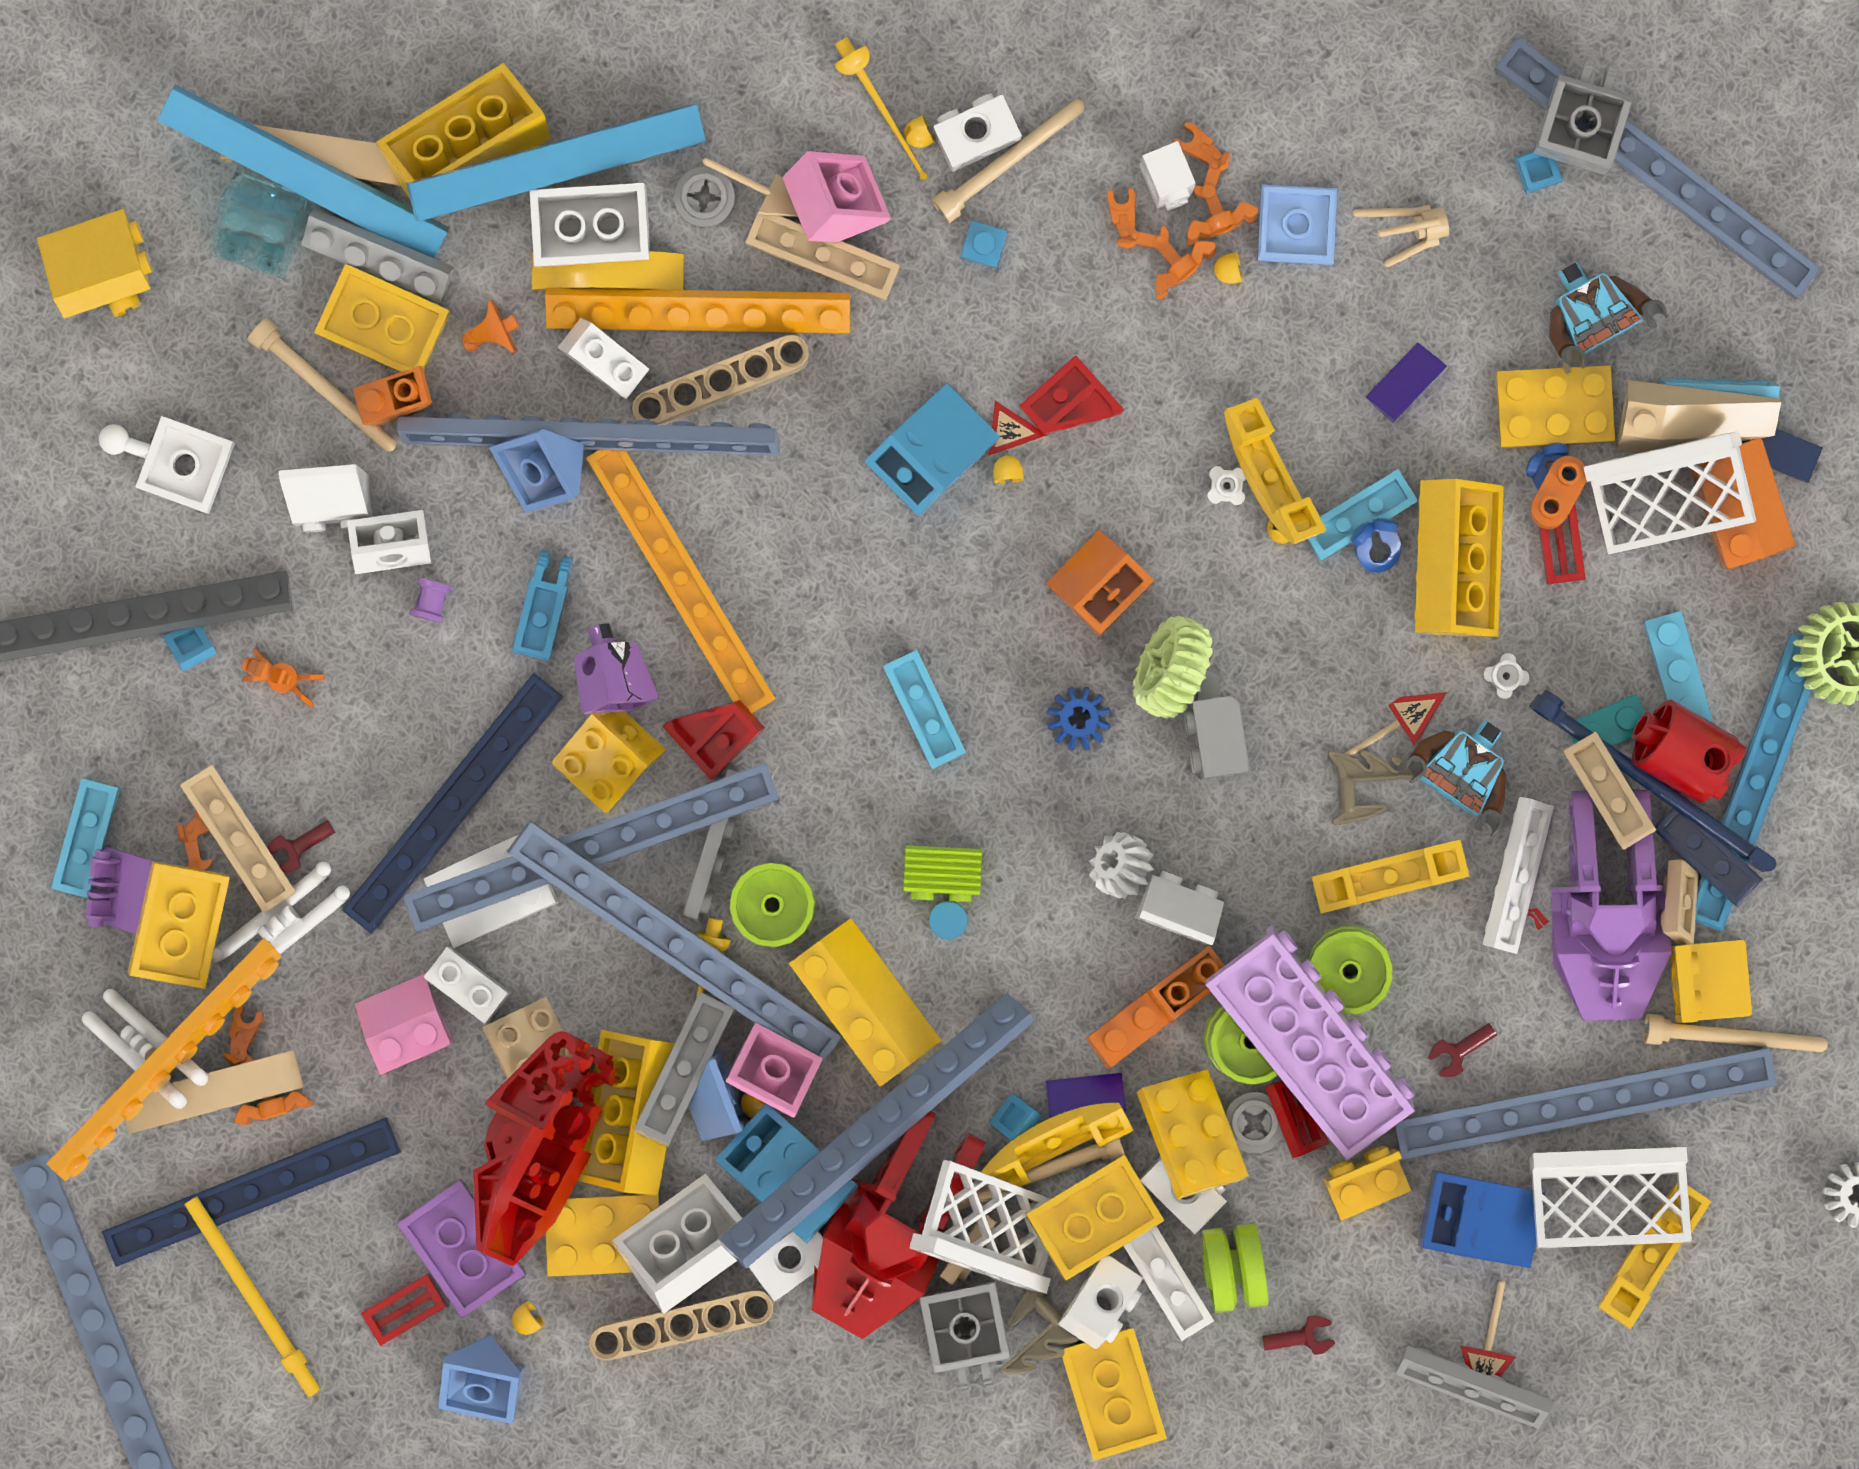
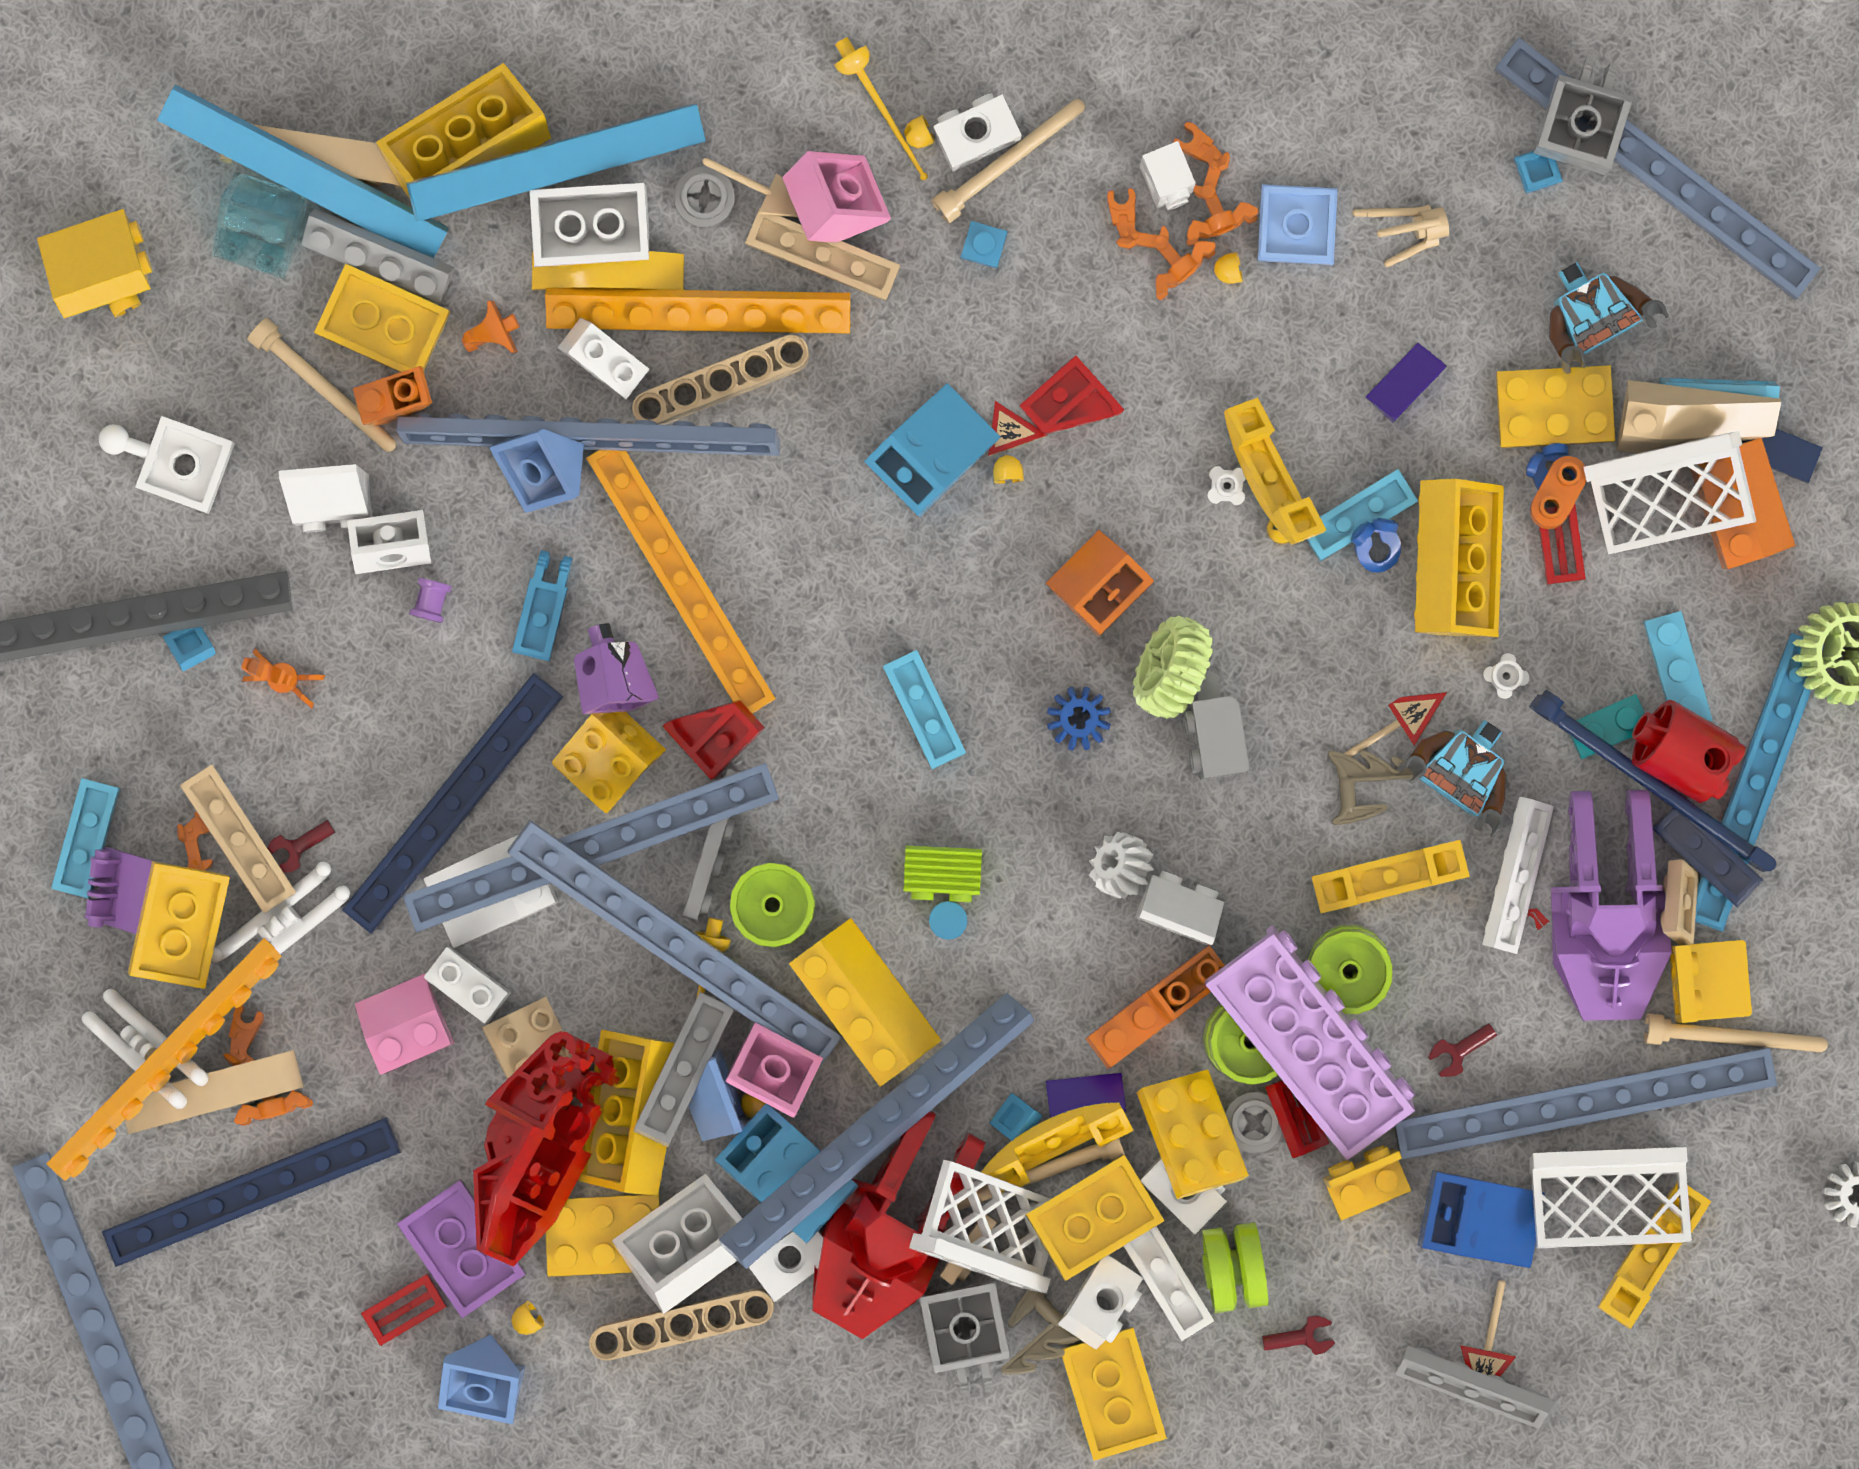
(293, 1359): yellow bar -> none
(1609, 790): tan plate -> none

